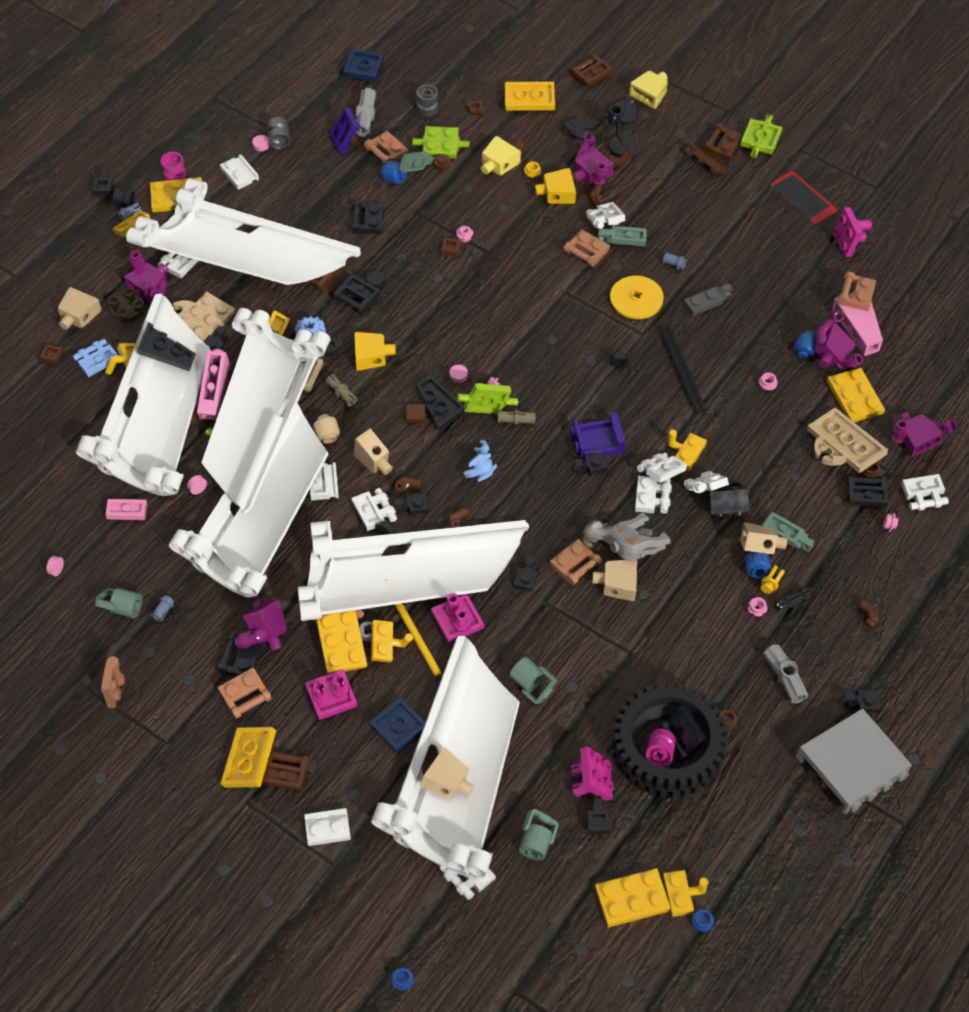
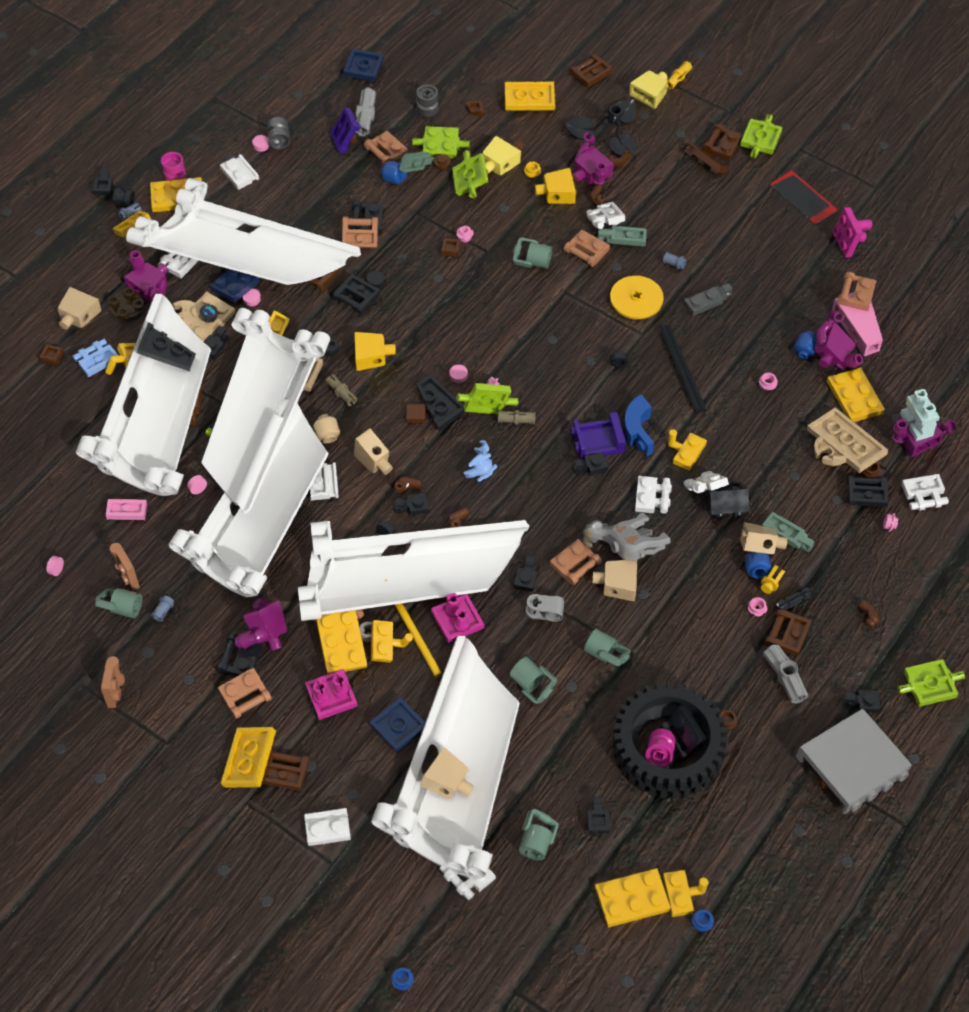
(124, 566): none -> nougat plate
(208, 313): none -> black tile
(213, 384): bright pink slope -> none
(234, 284): none -> dark blue plate
(252, 298): none -> bright pink tile
(310, 324): light blue gear -> none
(360, 238): none -> nougat plate
(368, 511): white plate -> none
(470, 174): none -> lime plate
(537, 255): none -> sand green piece
(546, 607): none -> light grey piece
(595, 774): dark pink plate -> none
(602, 647): none -> sand green piece
(636, 413): none -> blue arch
(662, 467): white plate -> none
(678, 75): none -> yellow pin
(794, 634): none -> reddish brown plate
(920, 415): none -> light aqua hips
(931, 682): none -> lime plate

